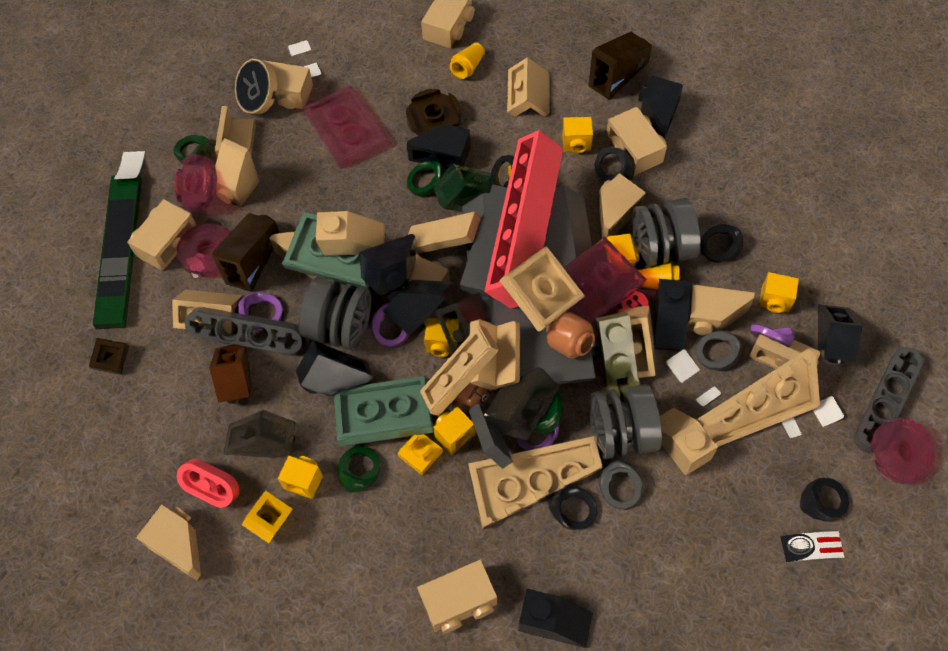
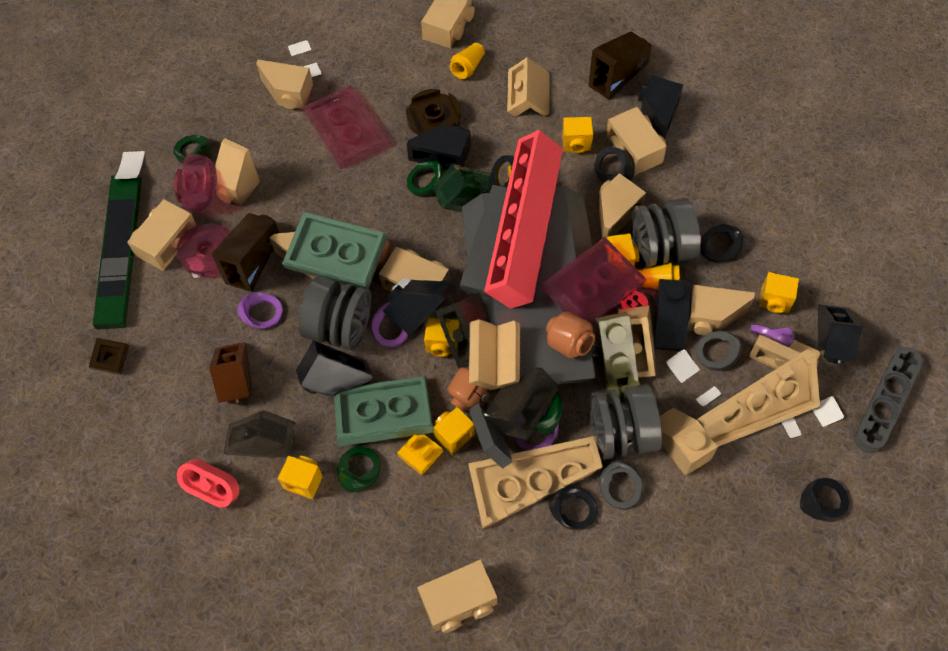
(173, 539): tan slope -> none
(191, 299): tan panel -> none
(236, 130): tan panel -> none
(245, 330): dark grey beam -> none
(255, 86): tile -> none
(271, 509): yellow plate -> none
(347, 233): tan slope -> none
(389, 264): black slope -> none
(445, 232): tan tile -> none
(459, 370): tan tile -> none
(542, 288): tan tile -> none
(554, 618): black slope -> none
(812, 546): sticker -> none
(919, 451): clear pink tile -> none

